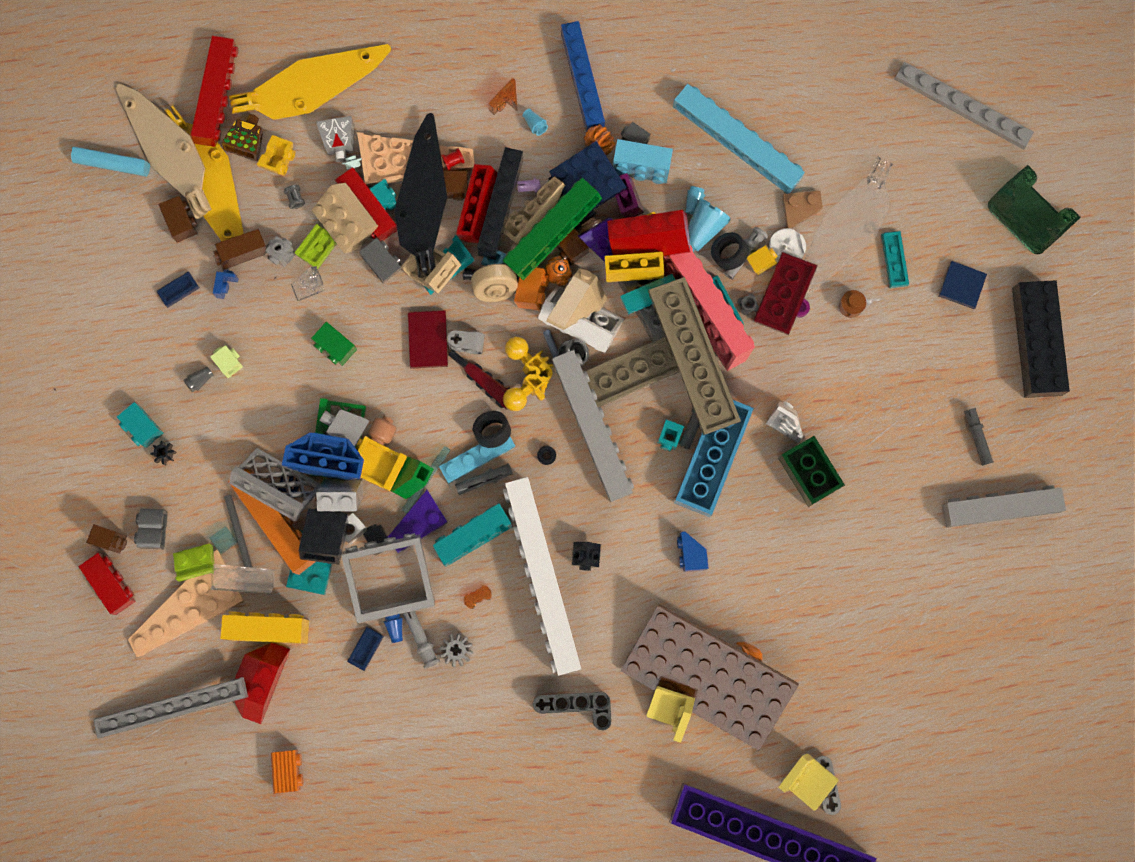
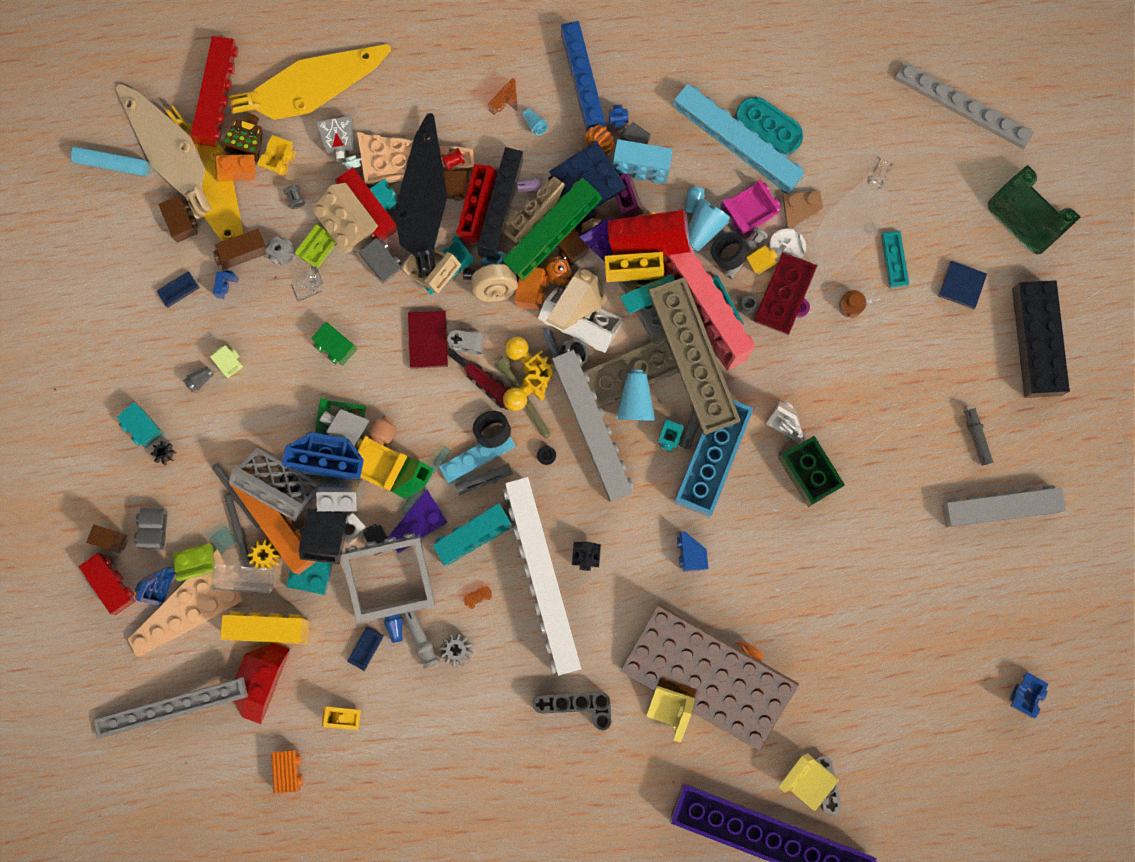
(155, 586): none -> blue wedge
(224, 478): none -> dark grey bar
(235, 167): none -> orange brick
(256, 555): none -> yellow gear
(341, 718): none -> yellow slope
(504, 366): none -> olive piece
(618, 116): none -> blue gear
(636, 398): none -> medium azure cone
(751, 208): none -> dark pink panel
(770, 124): none -> teal tile
(1028, 694): none -> blue cylinder

